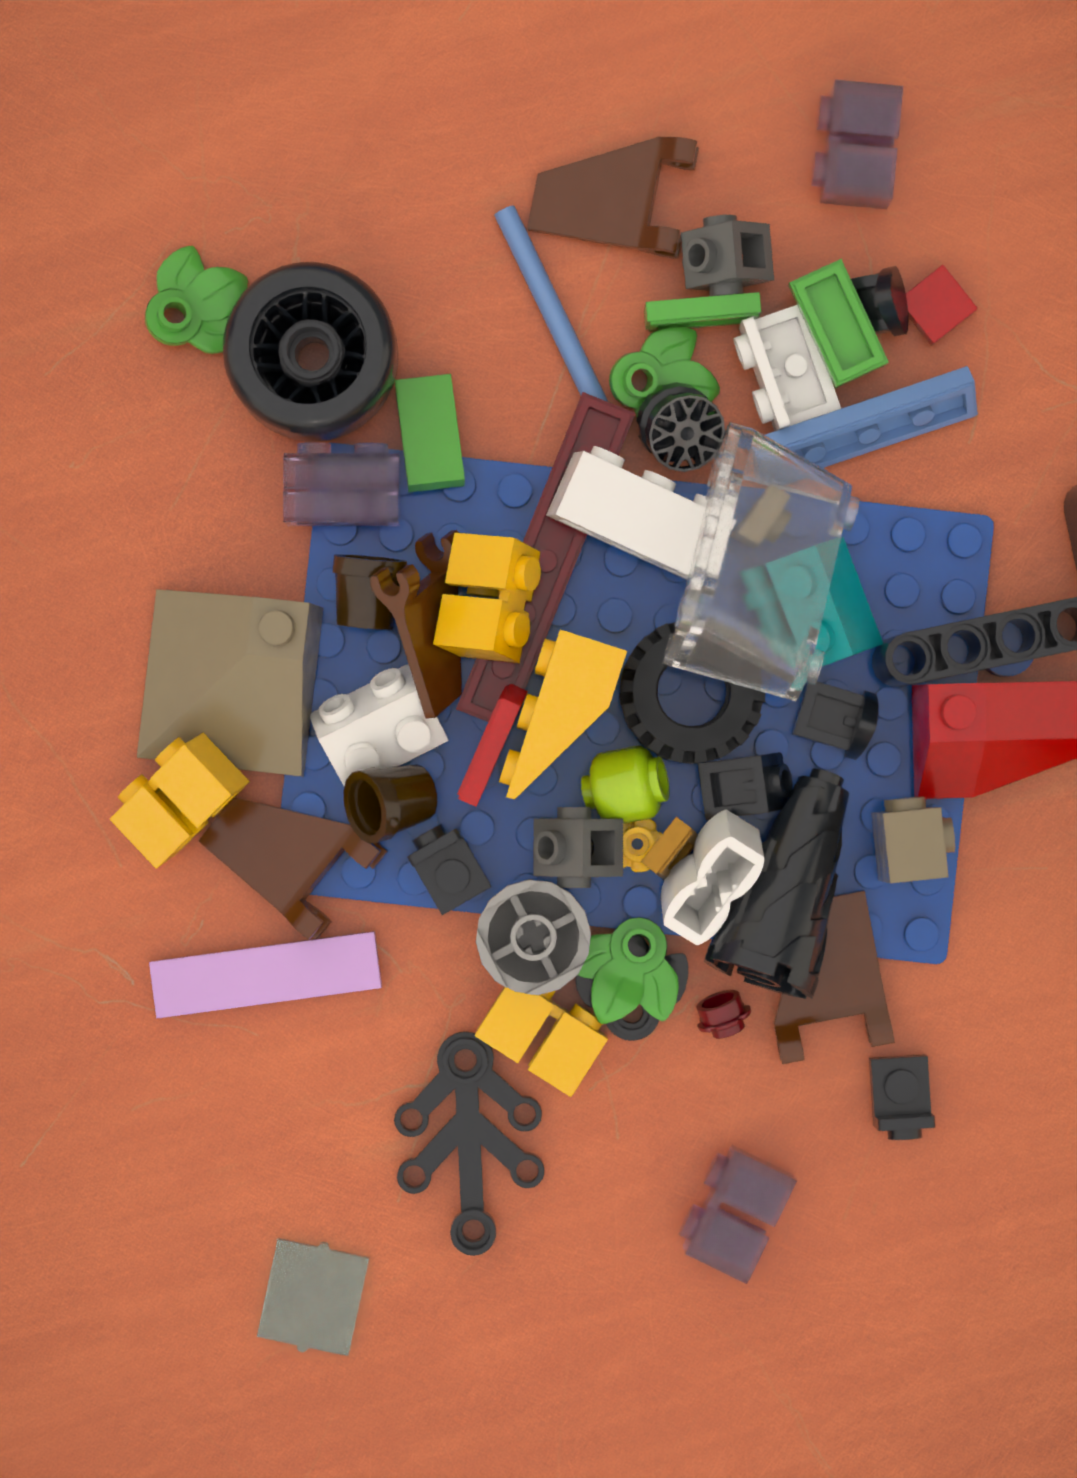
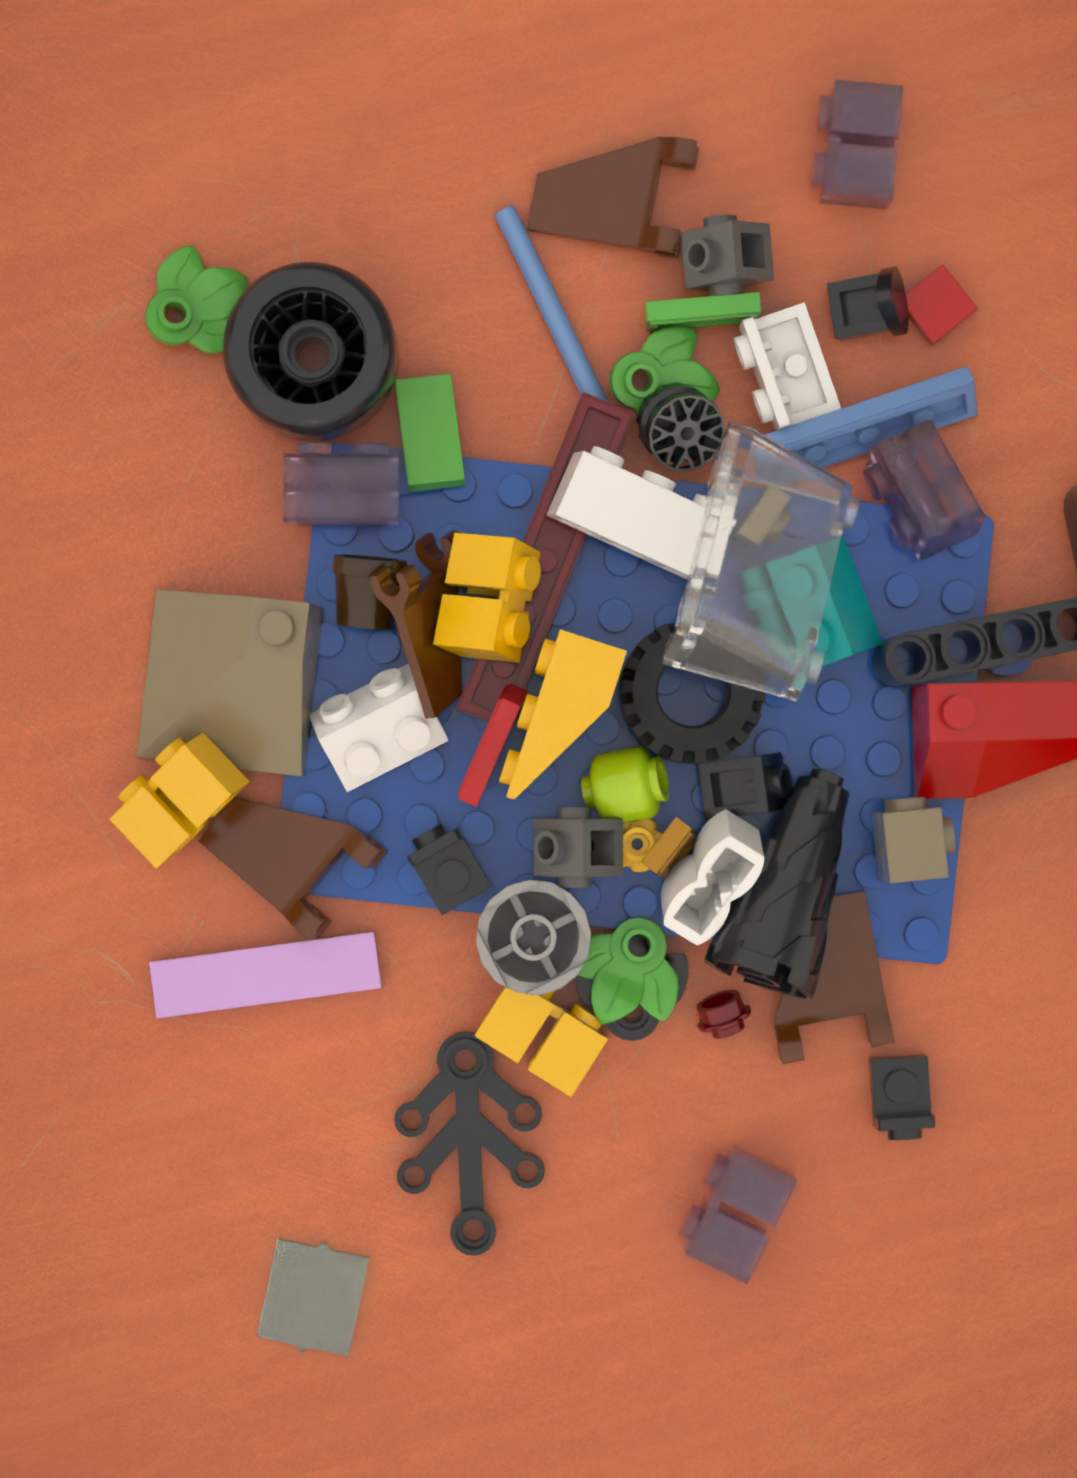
(388, 800): dark brown piece -> none
(837, 718): black tile -> none
(838, 323): bright green tile -> none
(923, 491): none -> clear purple brick

